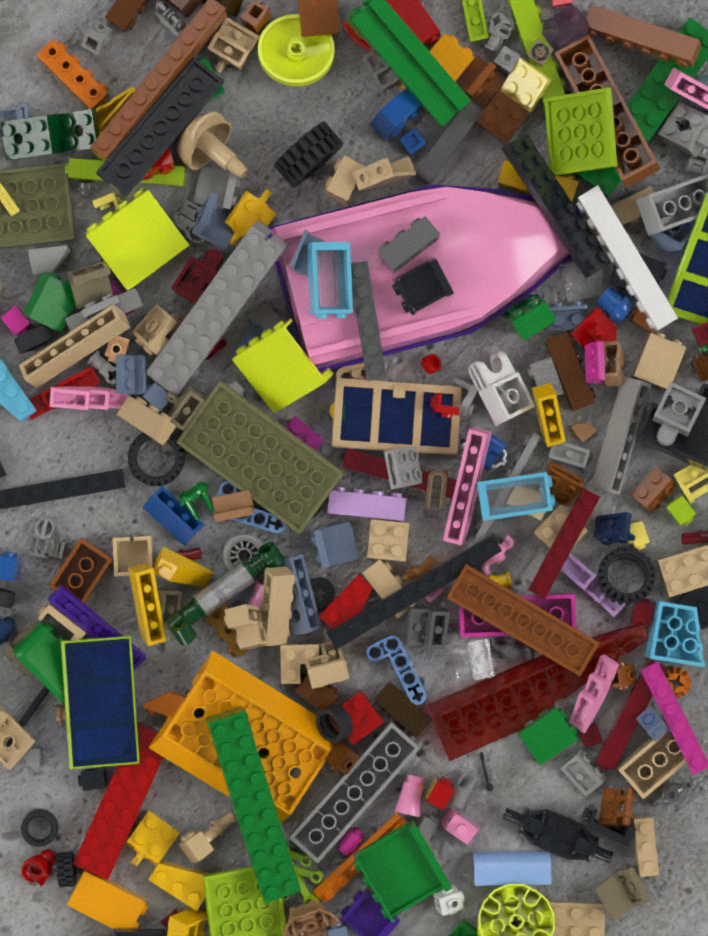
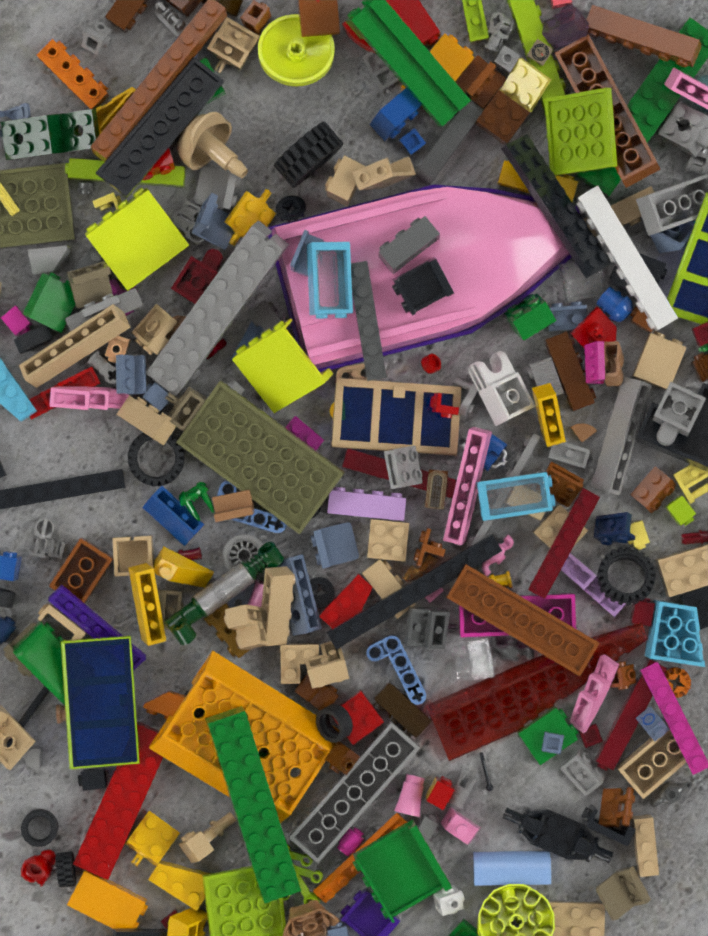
(286, 203): none -> black gear
(433, 547): none -> dark orange bracket
(552, 743): none -> sand blue tile

